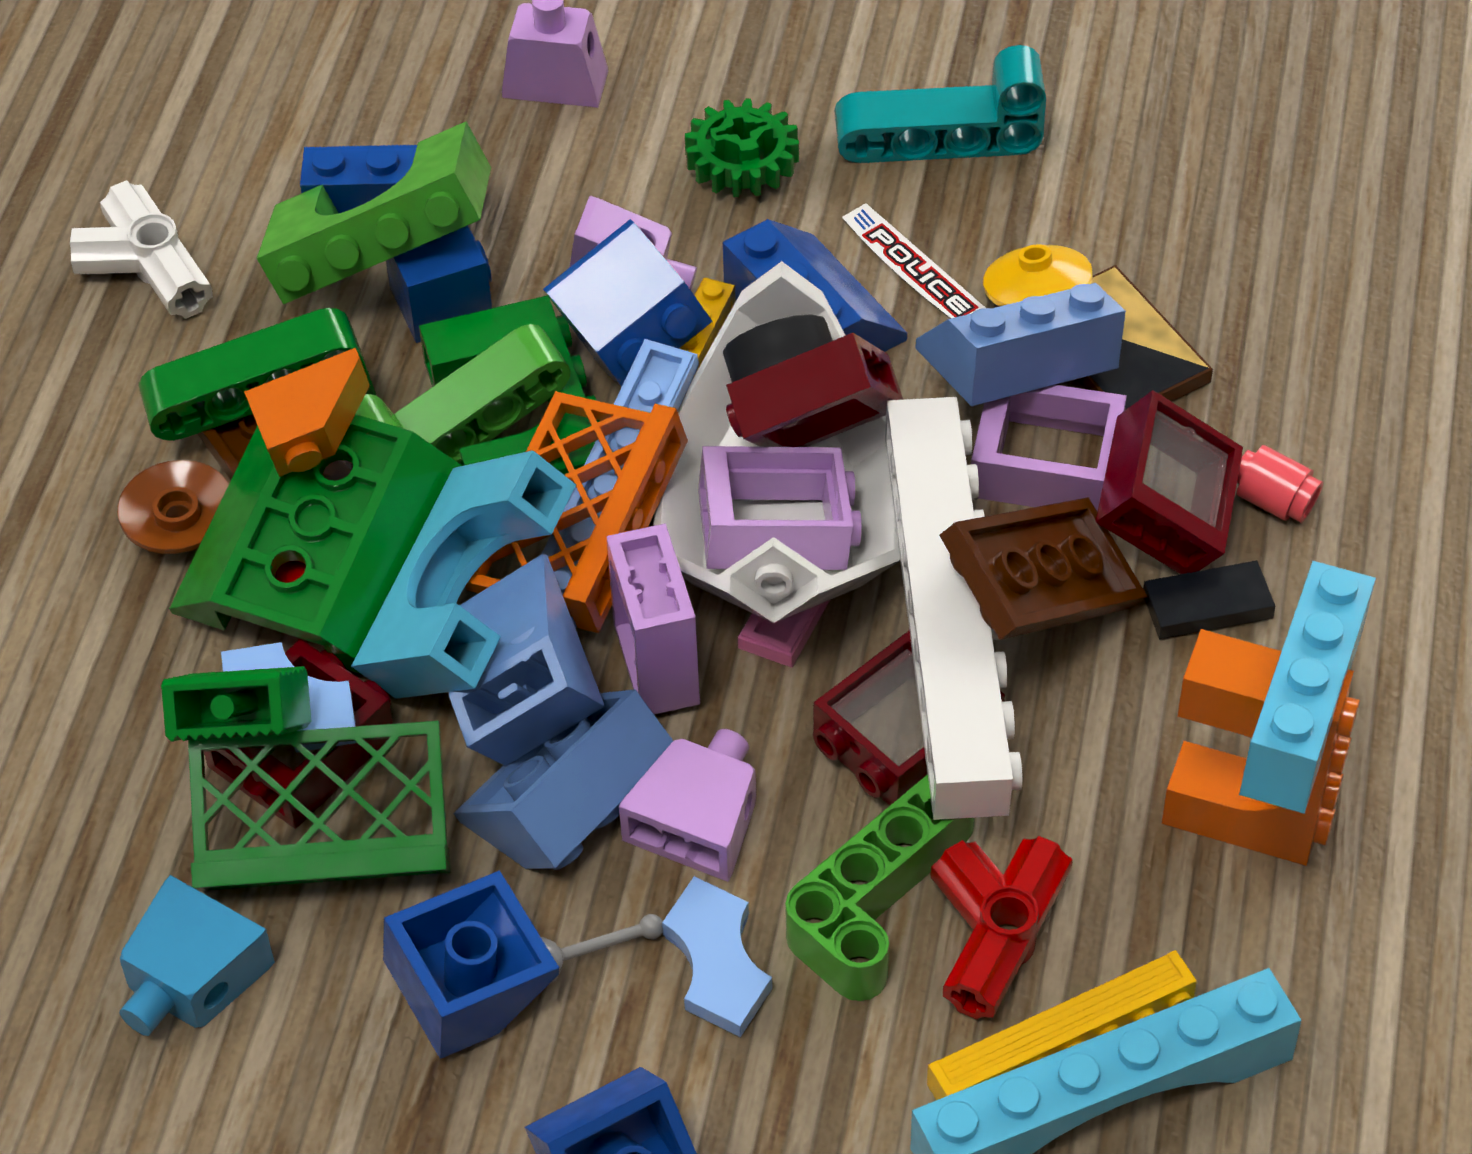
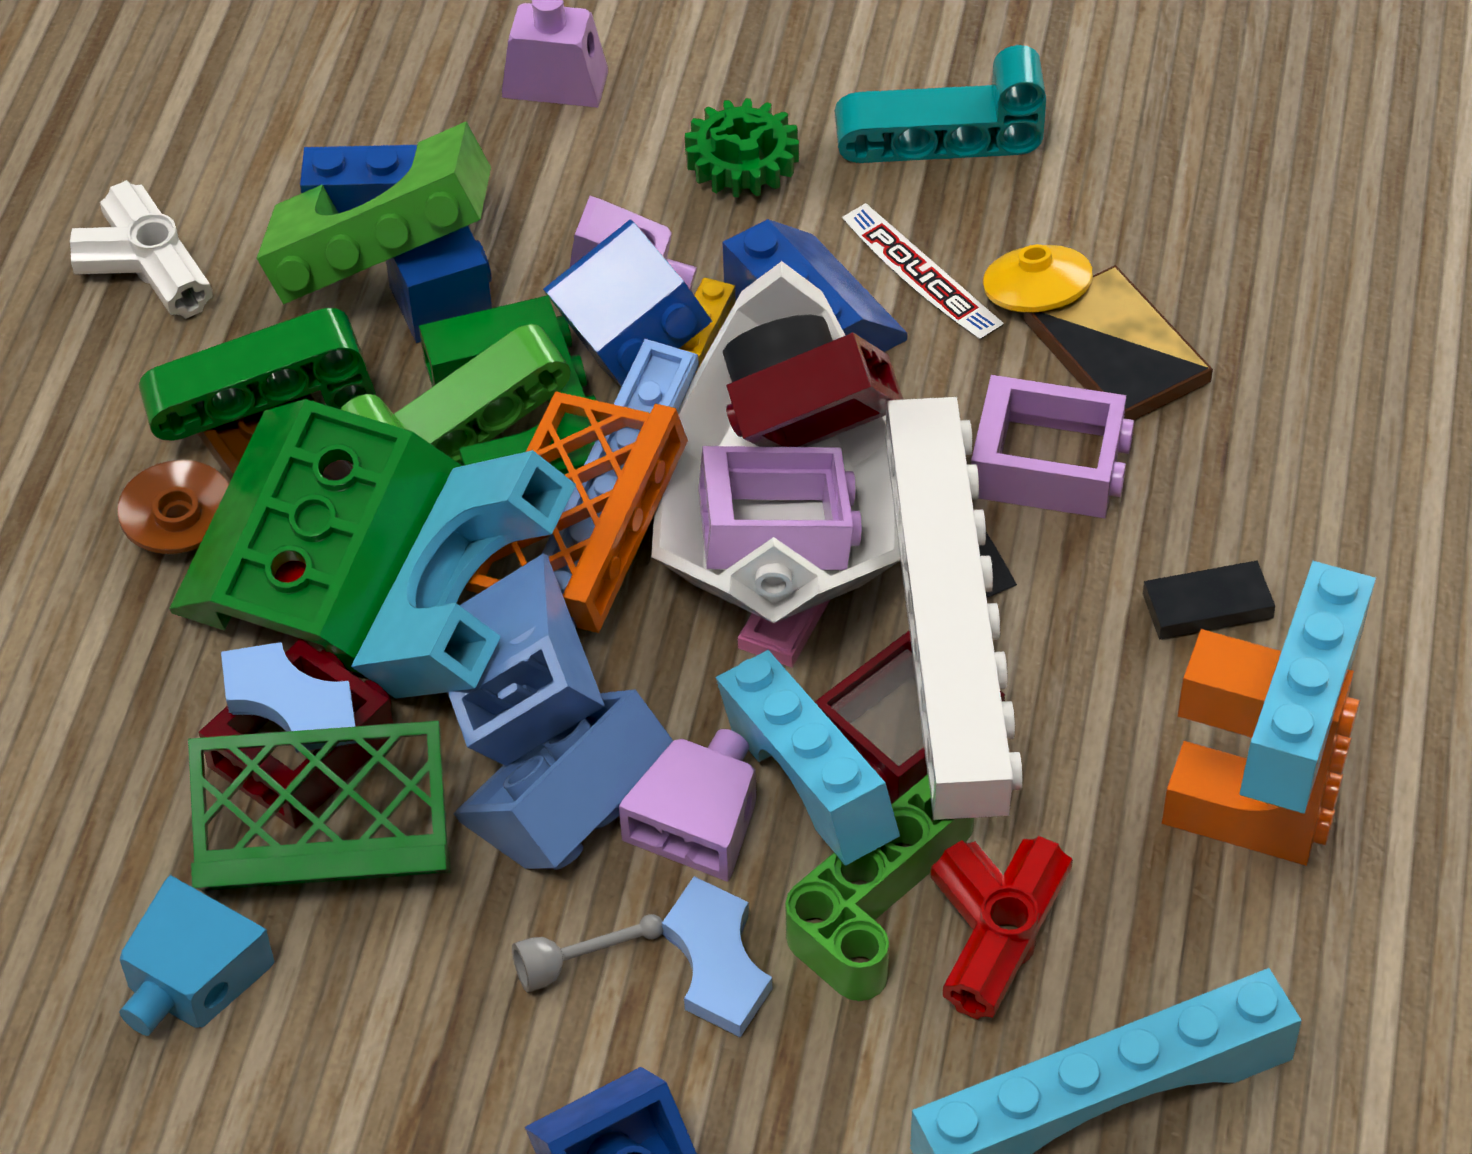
(236, 703): green brick -> none
(309, 410): orange slope -> none
(467, 962): blue slope -> none
(654, 618): lavender window -> none
(832, 778): none -> medium azure arch
(1027, 343): medium blue slope -> none
(1042, 567): reddish brown plate -> none
(1088, 1015): yellow piece -> none
(1170, 484): dark red window -> none
(1277, 484): coral brick -> none

